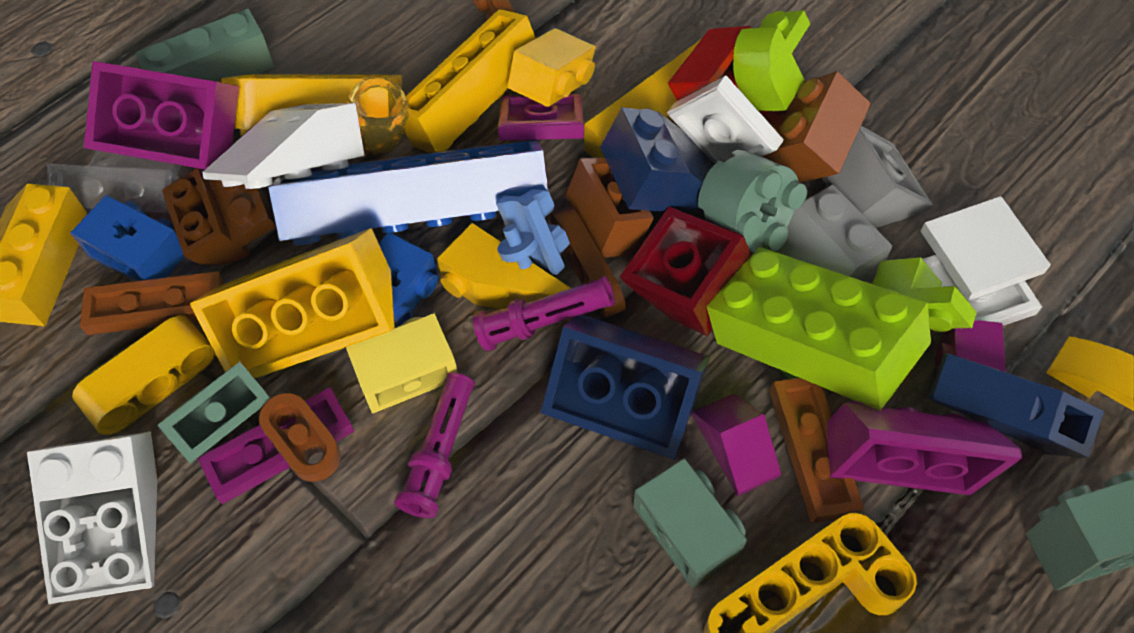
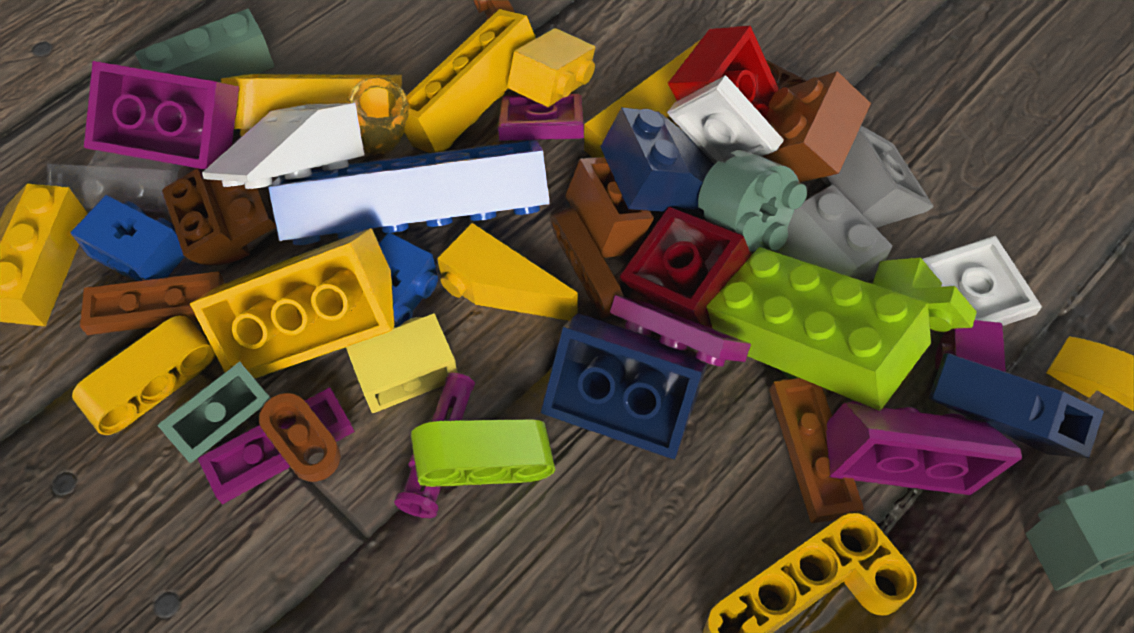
(96, 515): white slope -> none
(481, 452): none -> lime beam
(523, 318): magenta pin -> none
(527, 233): medium blue hips -> none
(679, 332): none -> magenta plate
(690, 522): sand green brick -> none
(739, 442): magenta slope -> none
(765, 61): lime brick -> none
(984, 248): white tile -> none

